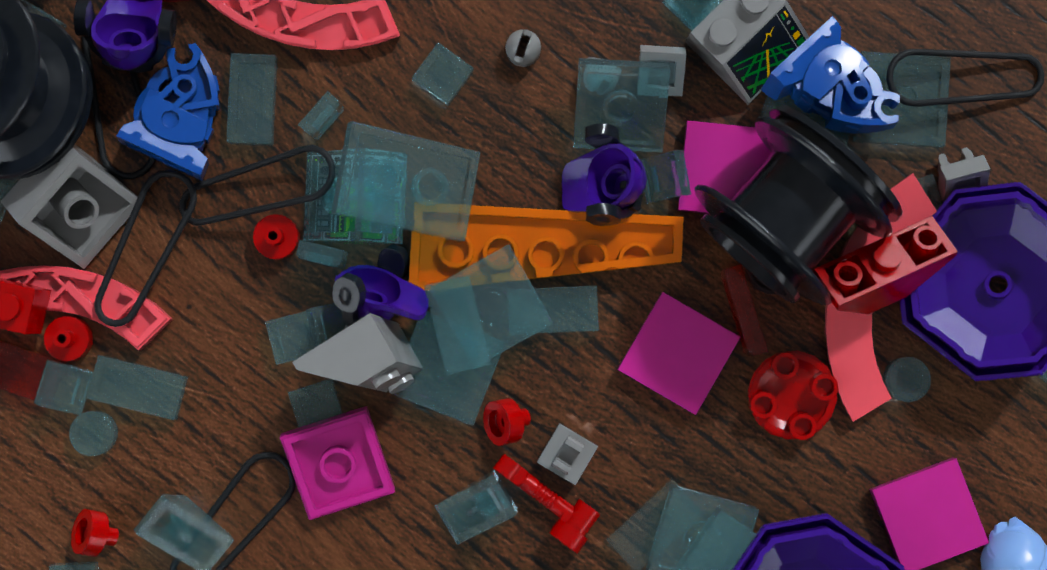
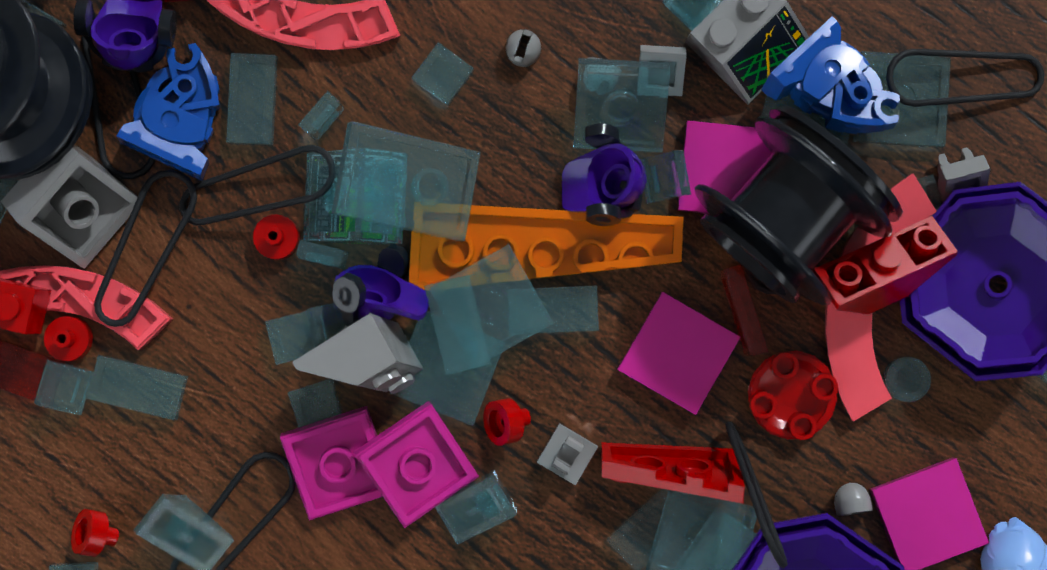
(93, 433): clear light blue tile -> none
(416, 464): none -> dark pink tile
(573, 521): red brick -> none
(682, 469): none -> red wing
(756, 496): none -> black piece
(852, 499): none -> light grey hinge

